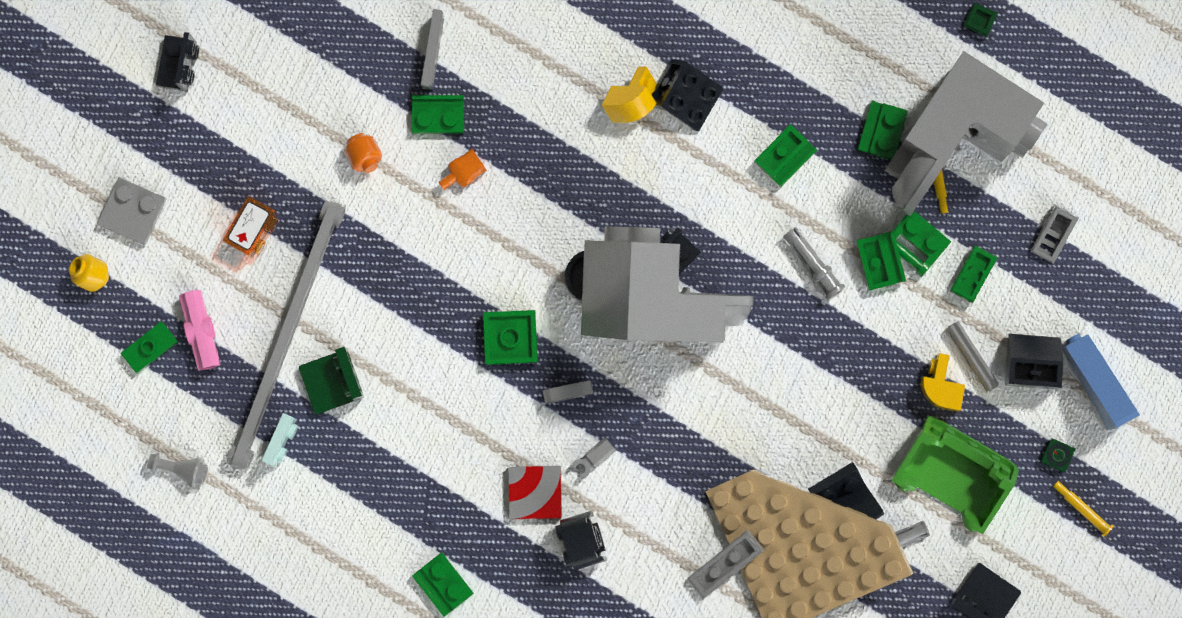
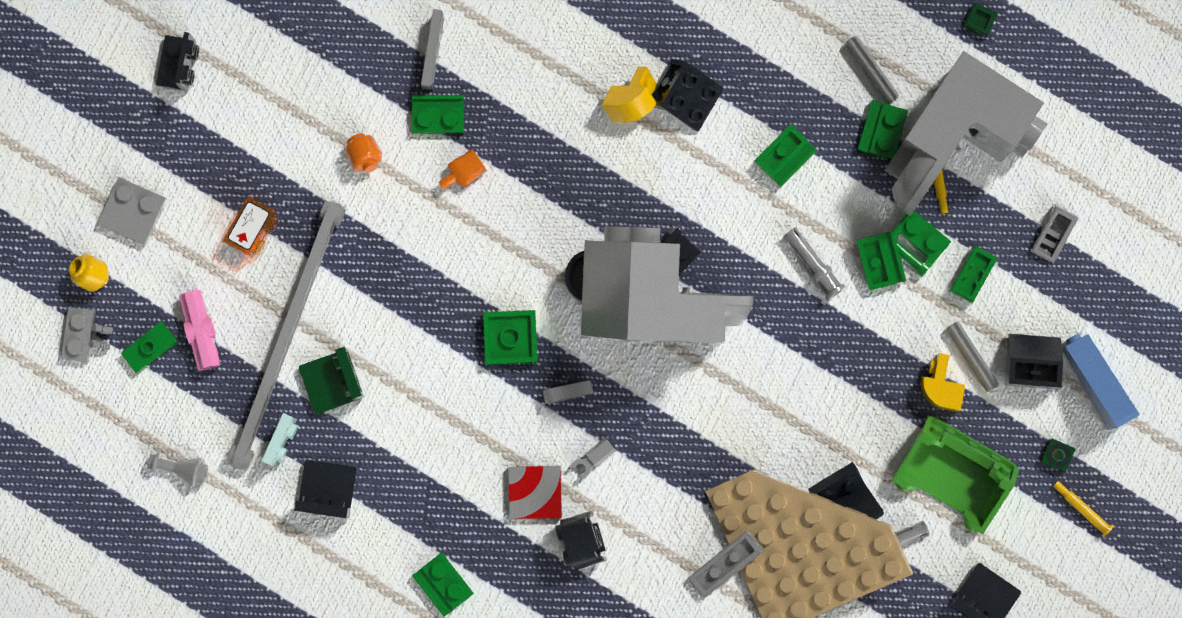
(79, 335): none -> light grey hinge
(326, 489): none -> black bracket
(872, 69): none -> light grey axle

